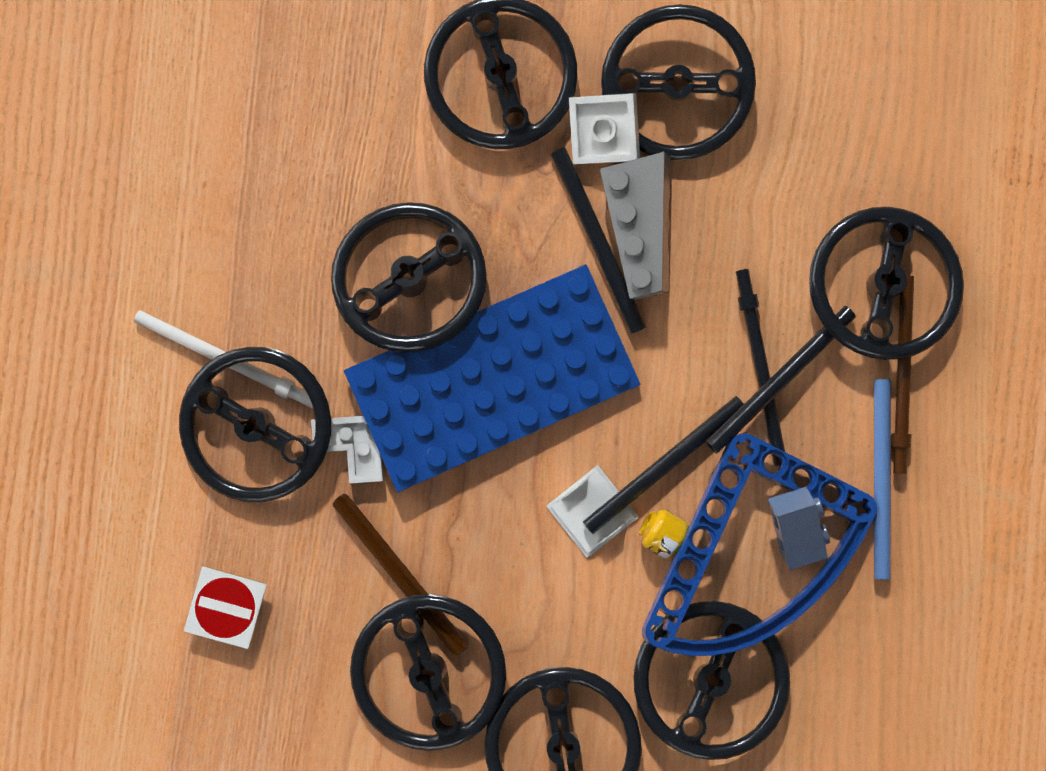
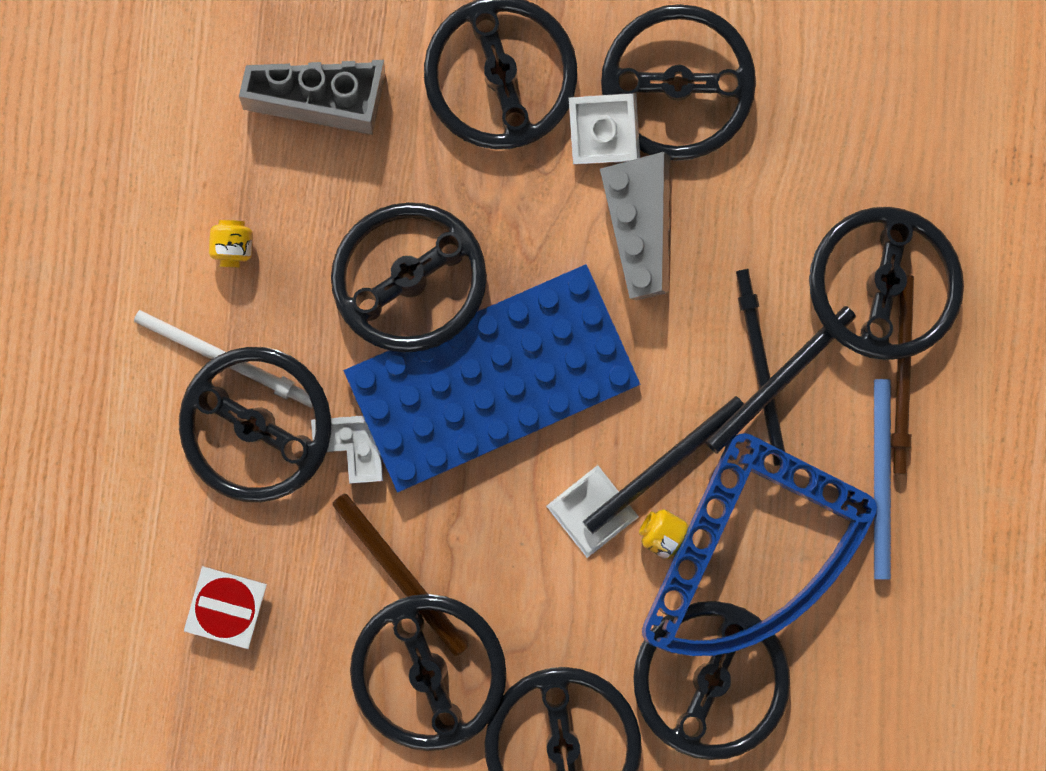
(230, 243): none -> yellow head
(316, 93): none -> light grey wedge
(598, 240): black piece -> none
(799, 527): sand blue brick -> none

